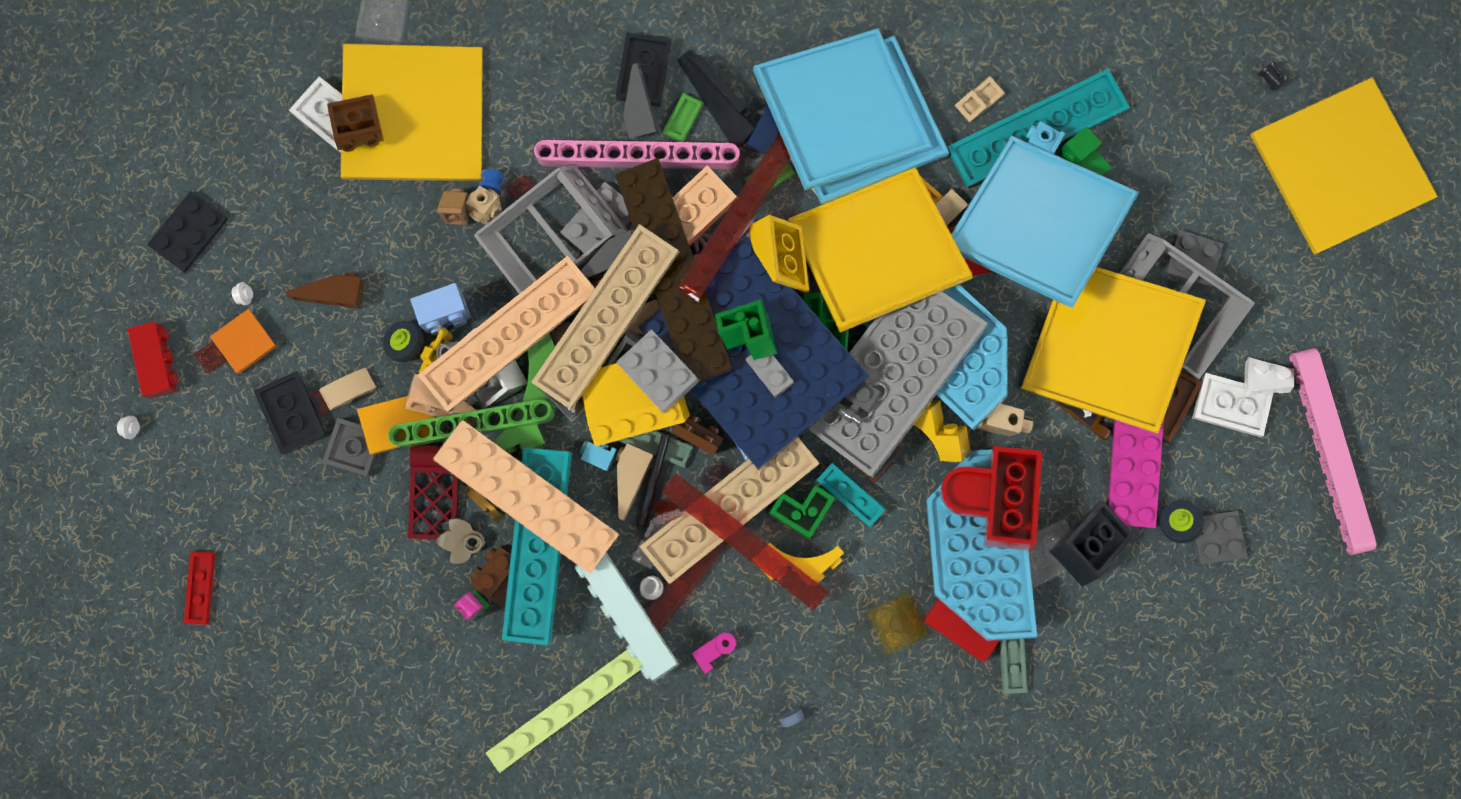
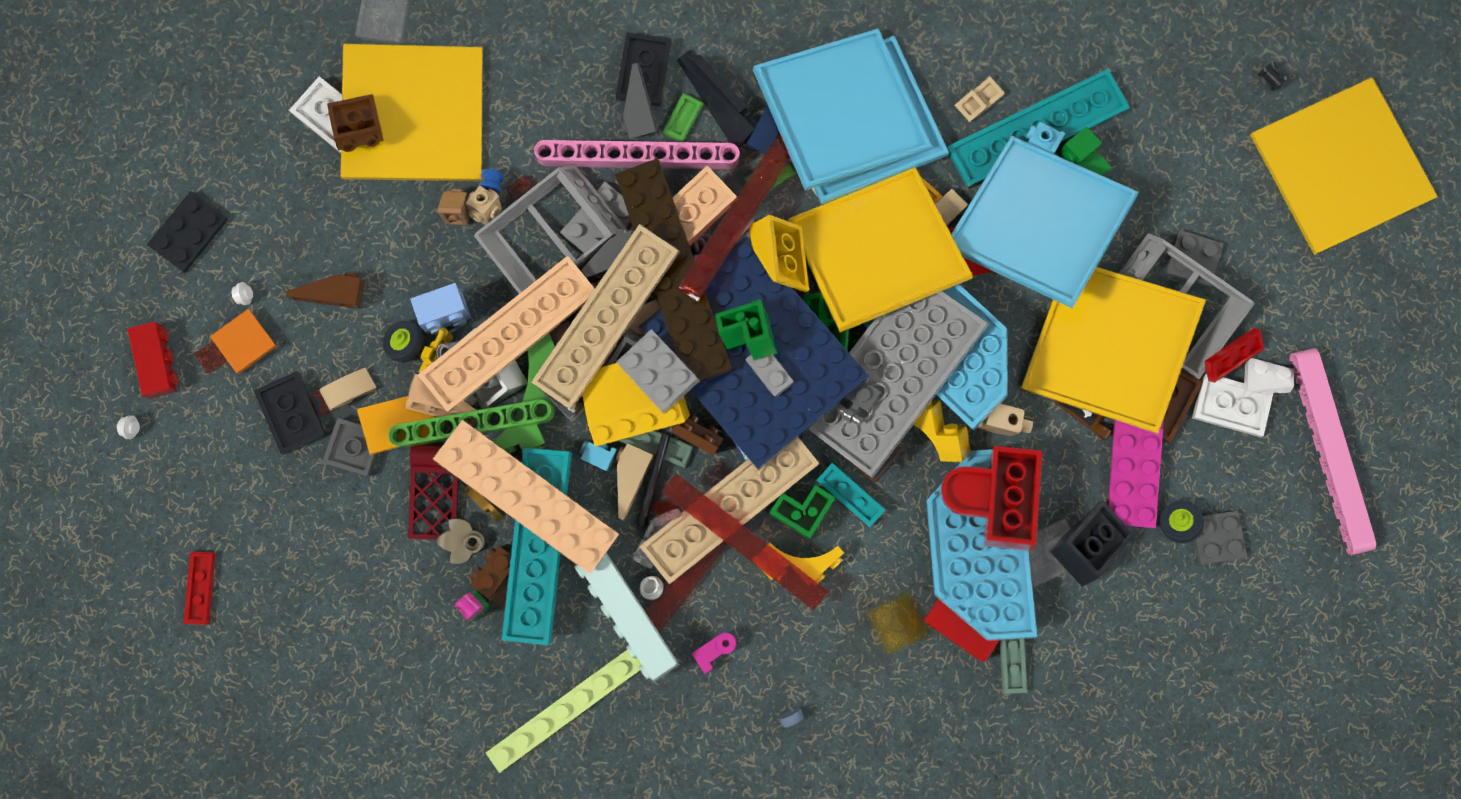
(1234, 355): none -> red tile

